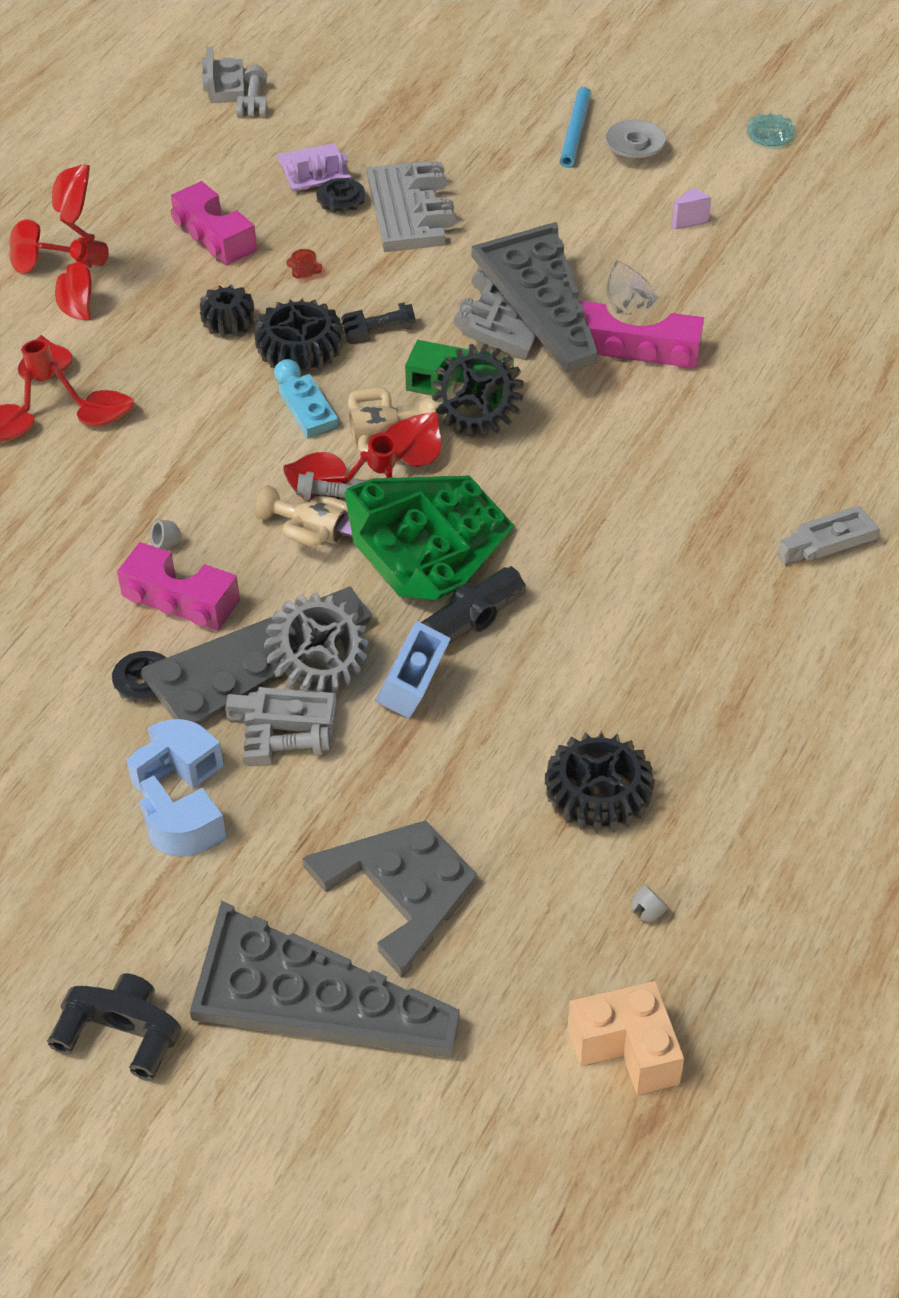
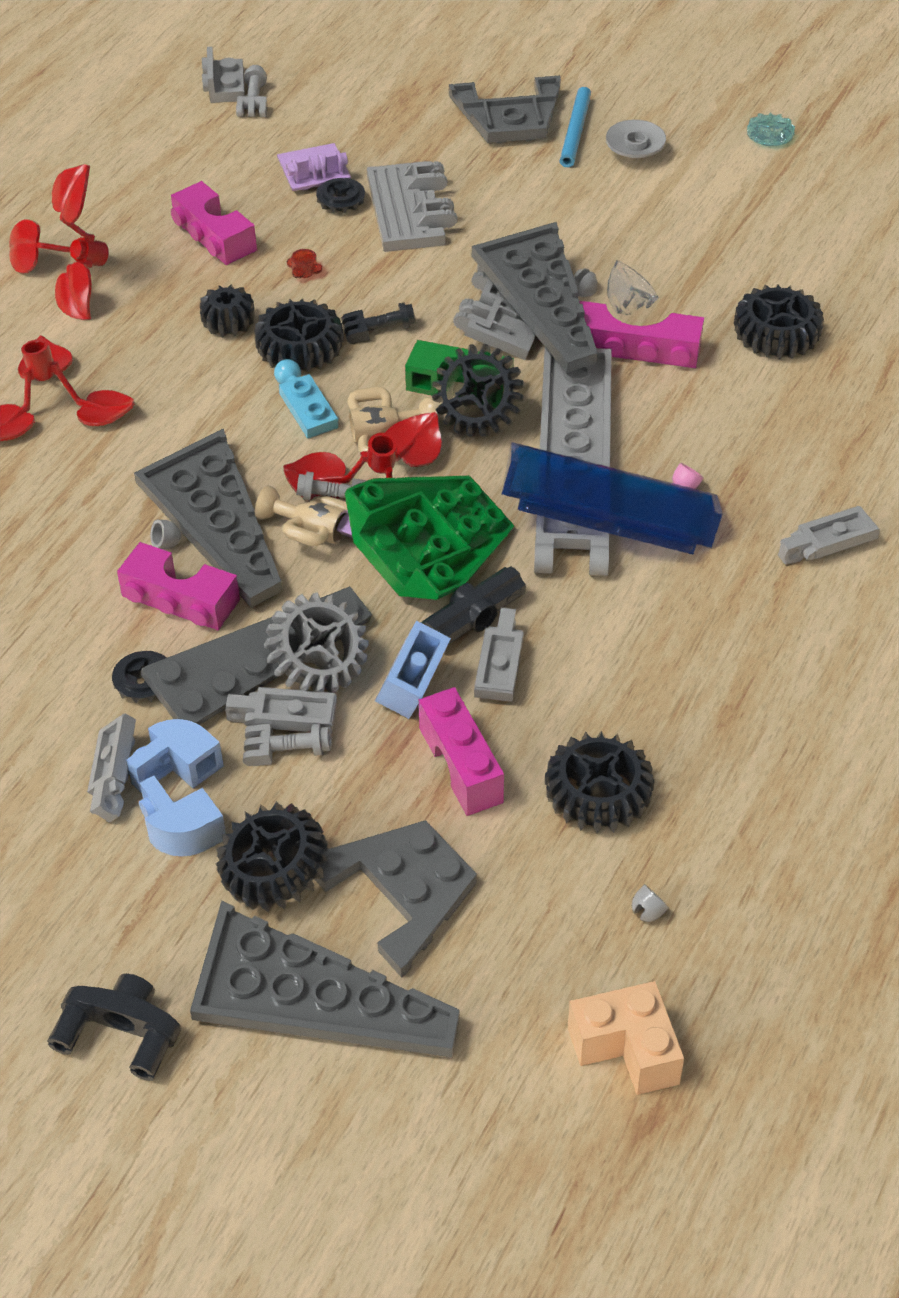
(110, 767): none -> light grey hinge
(213, 510): none -> dark grey wing
(250, 871): none -> black gear
(472, 766): none -> dark pink arch
(499, 659): none -> light grey hinge
(509, 117): none -> dark grey wing
(577, 426): none -> light grey hinge
(585, 282): none -> light grey hinge
(611, 499): none -> clear blue slope
(686, 476): none -> bright pink hinge
(691, 209): lavender slope -> none
(778, 321): none -> black gear

